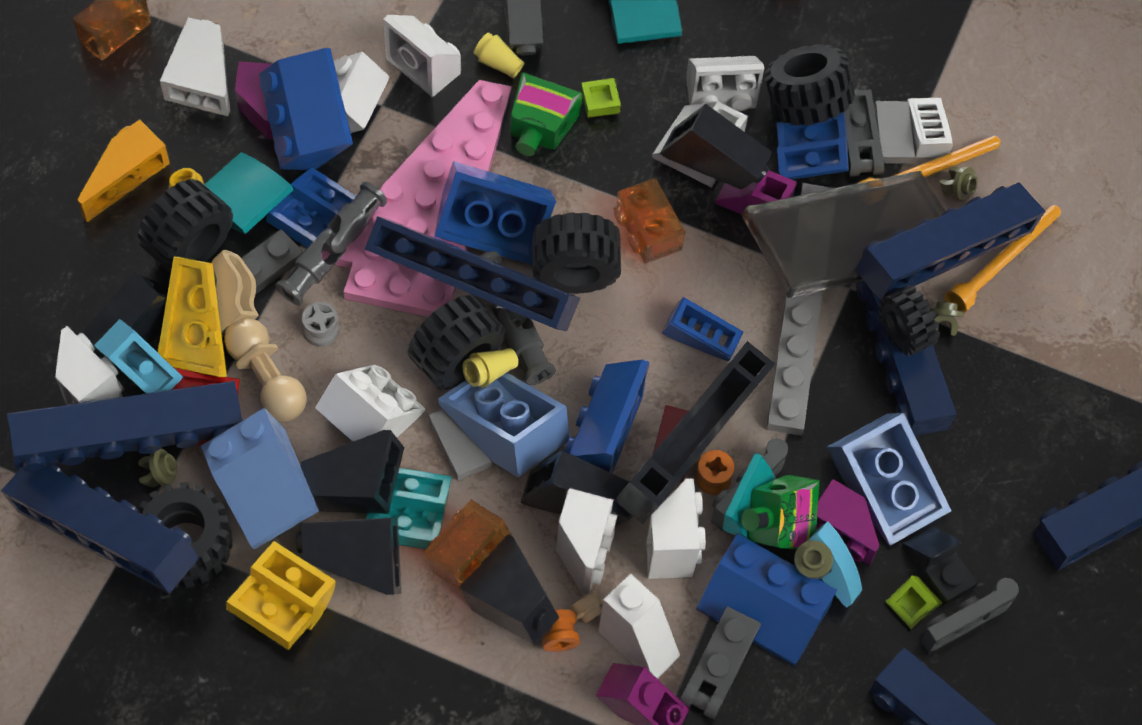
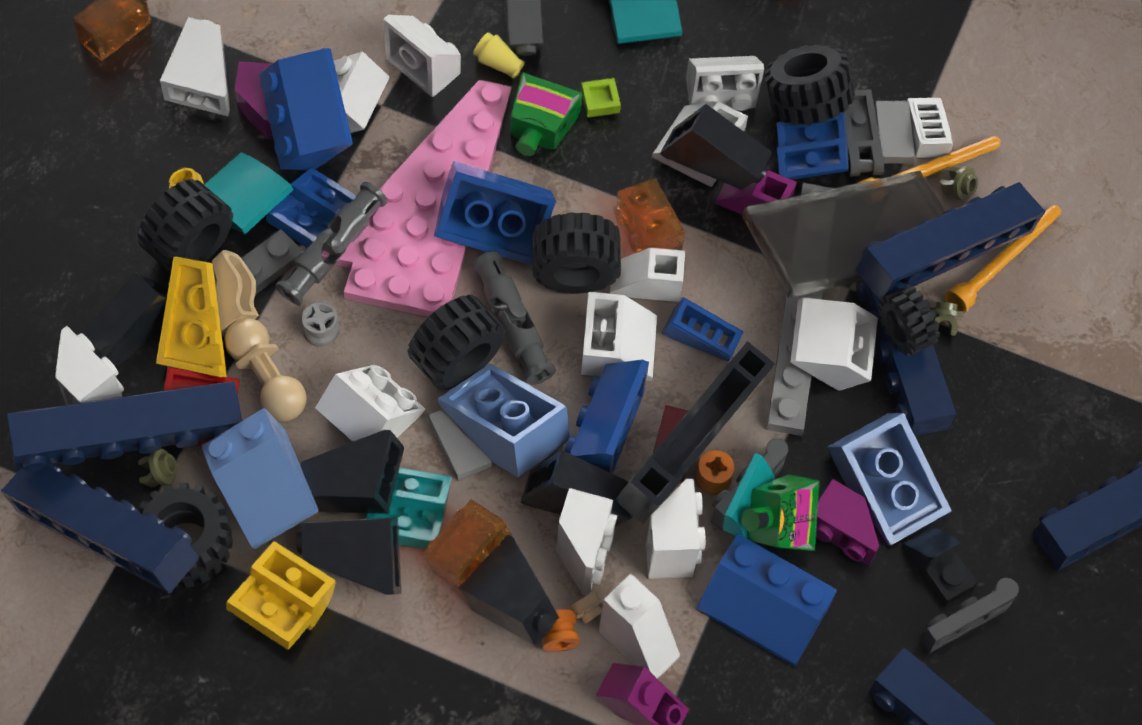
(126, 163): light orange slope -> none
(137, 359): medium azure slope -> none
(472, 273): dark blue brick -> none
(486, 367): light yellow cone -> none
(616, 333): none -> white slope
(651, 275): none -> white slope
(721, 661): dark grey plate -> none
(813, 559): olive plate -> none
(834, 342): none -> white slope
(843, 572): medium azure slope -> none
(913, 601): lime slope -> none

